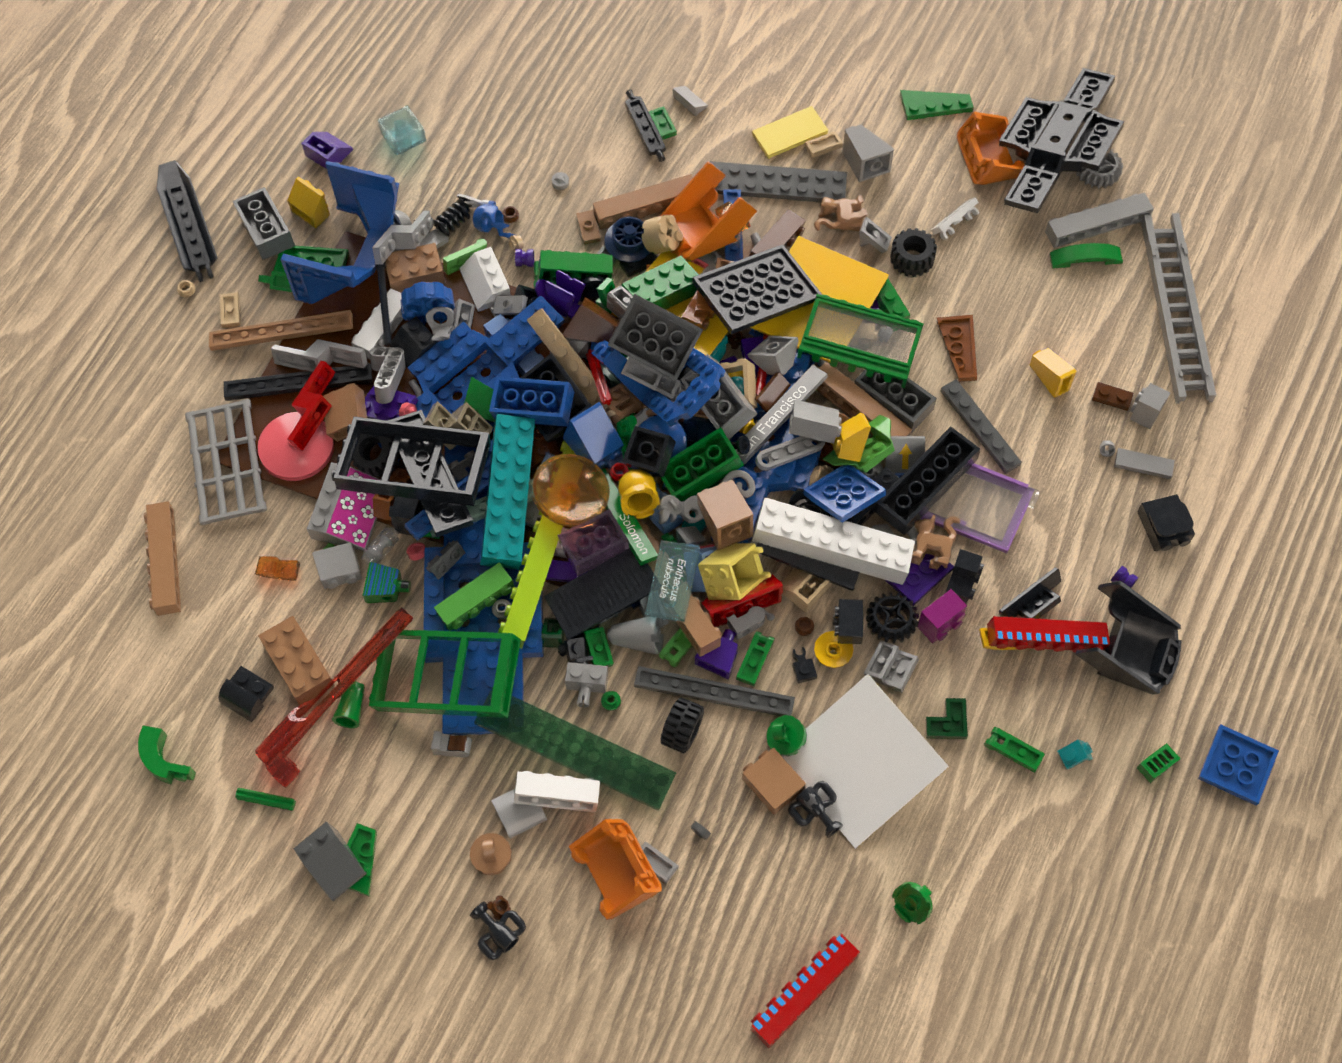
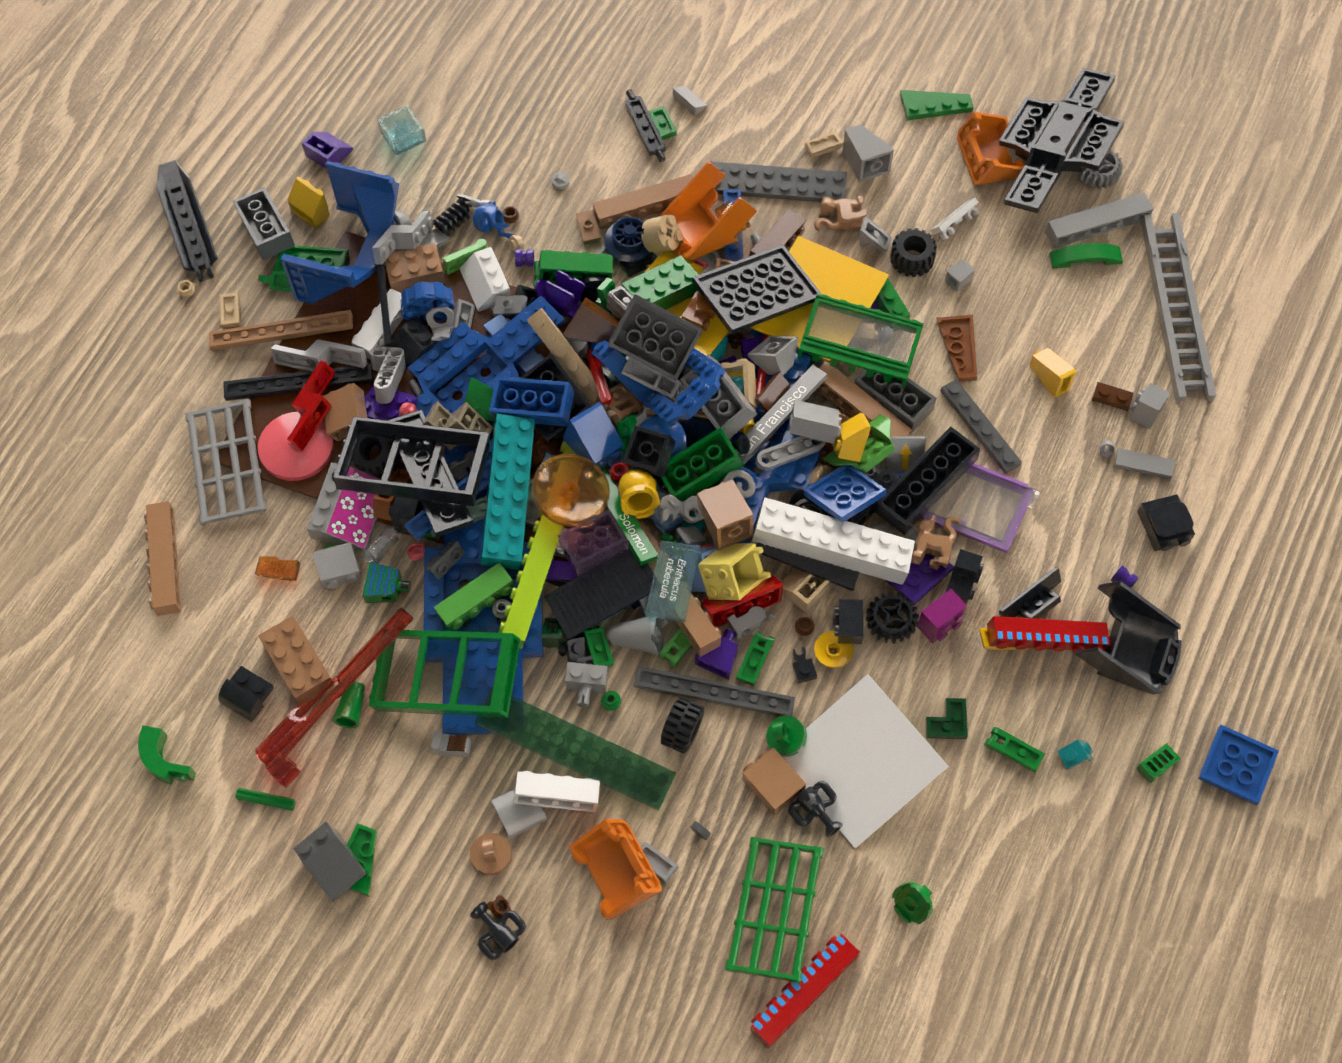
(781, 929): none -> green door
(789, 132): light yellow tile -> none
(891, 666): light grey slope -> none
(959, 275): none -> light grey brick

